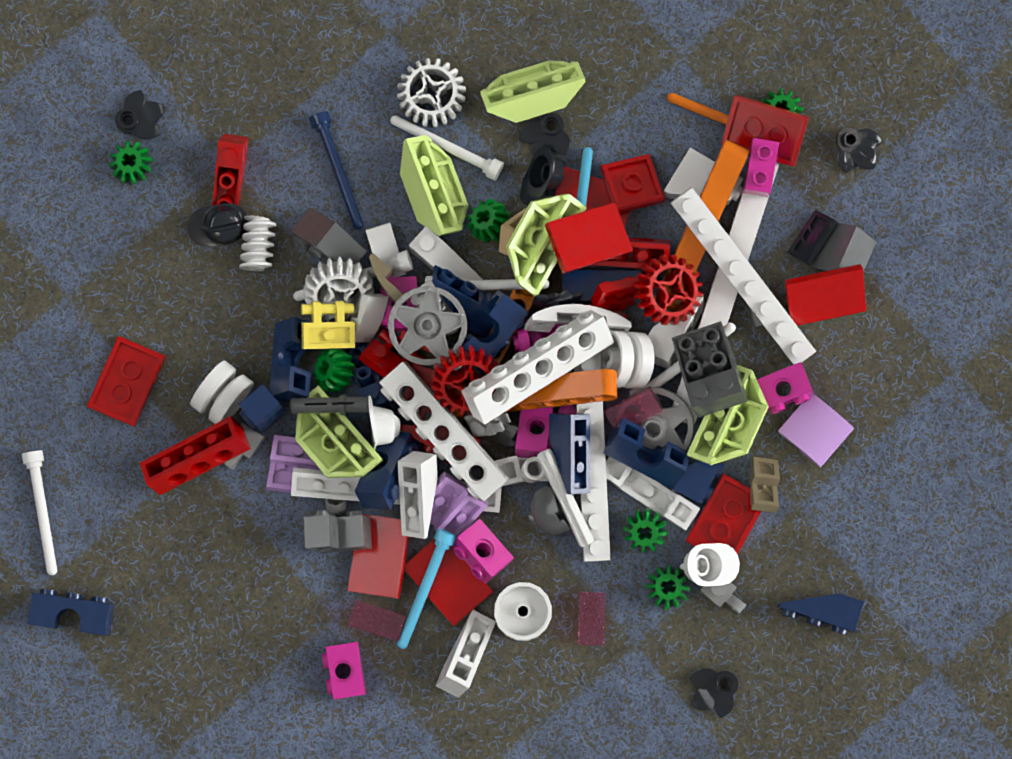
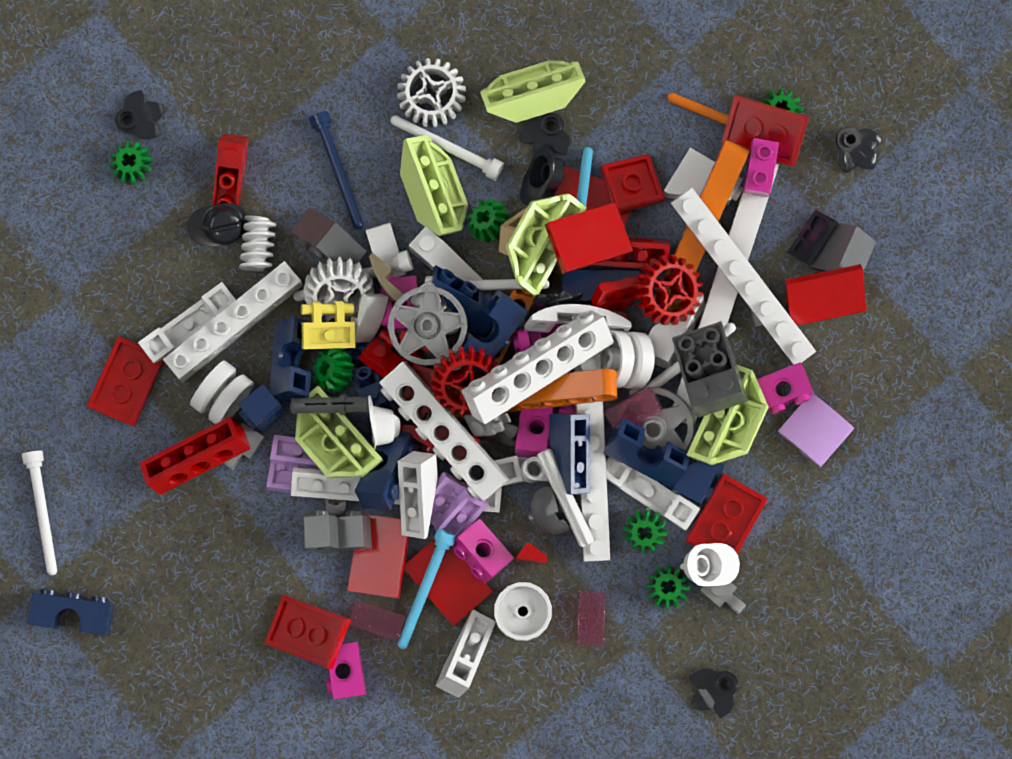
(172, 335): none -> white slope
(233, 322): none -> white brick
(307, 631): none -> red tile
(531, 555): none -> red slope
(764, 484): dark tan slope -> none
(834, 610): dark blue slope -> none

